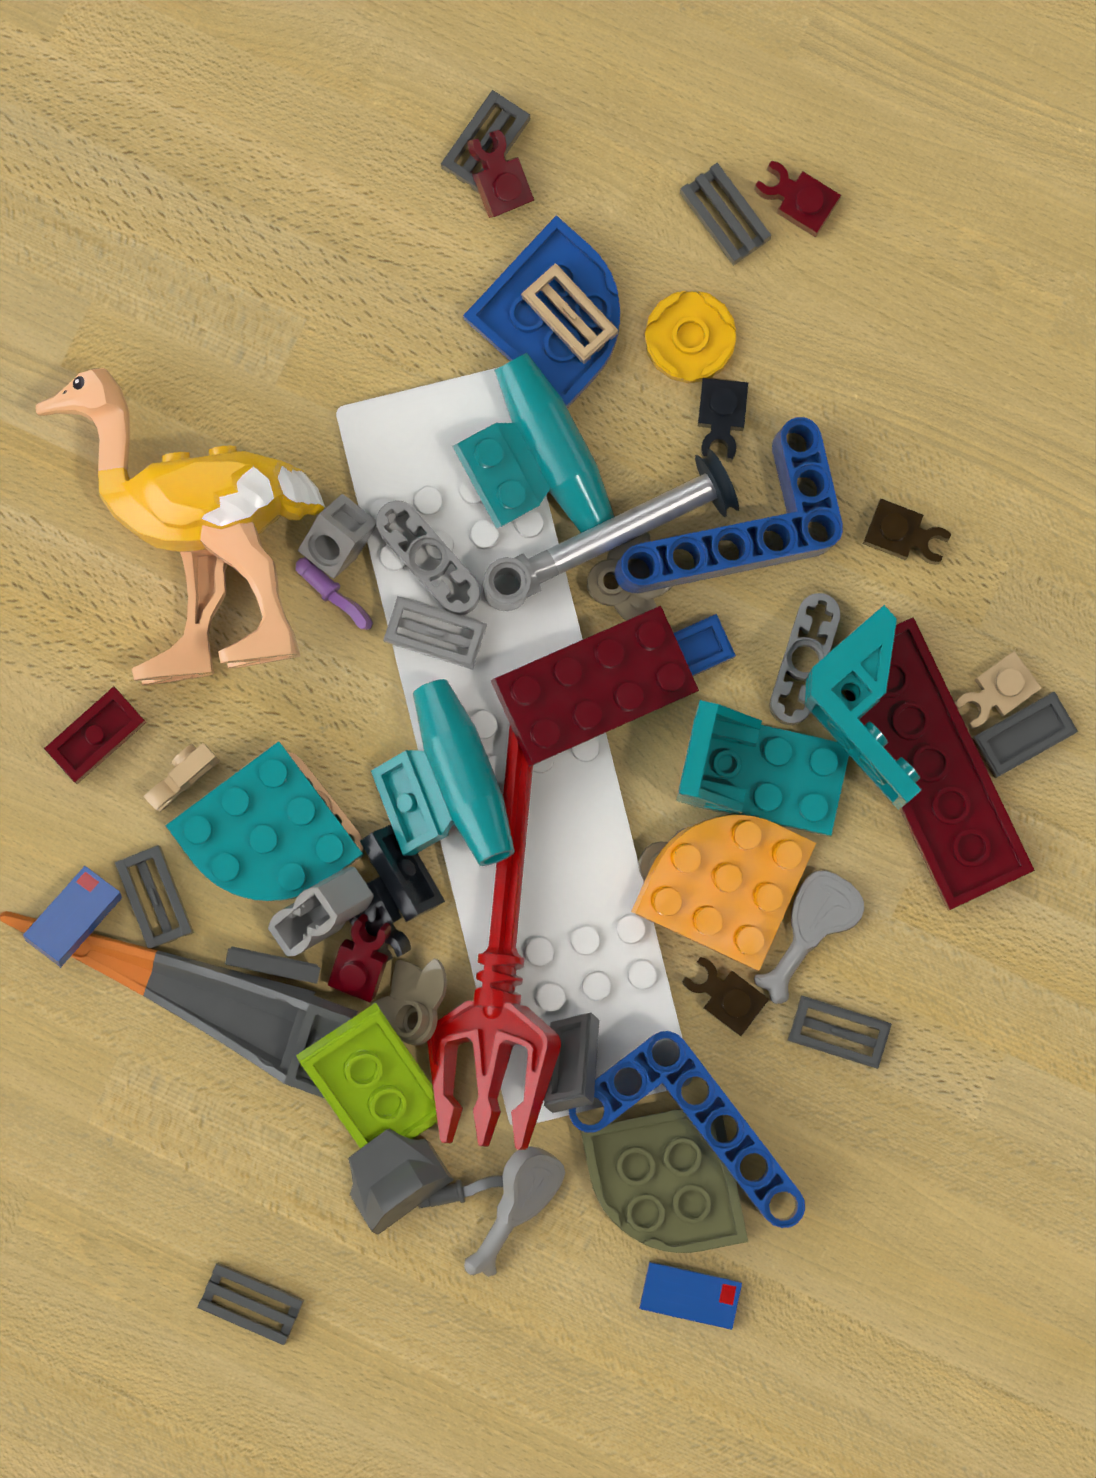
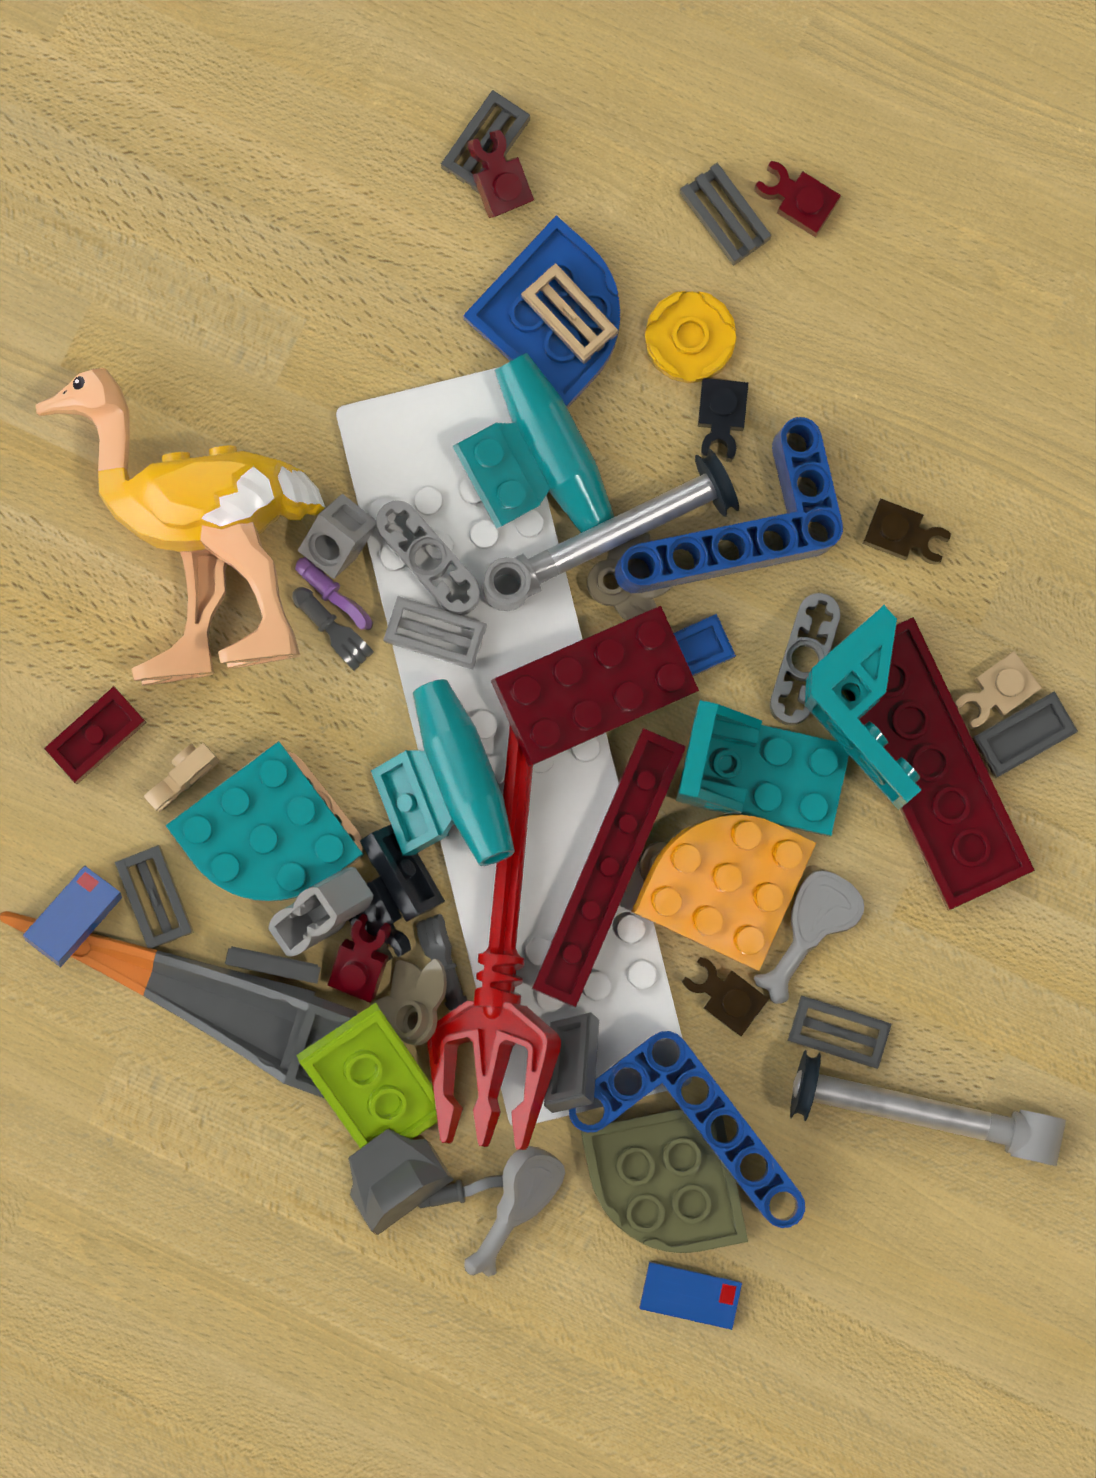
(213, 1288): dark grey tile -> none
(342, 639): none -> dark grey piece
(436, 945): none -> dark grey piece
(608, 868): none -> dark red plate
(1024, 1133): none -> piece

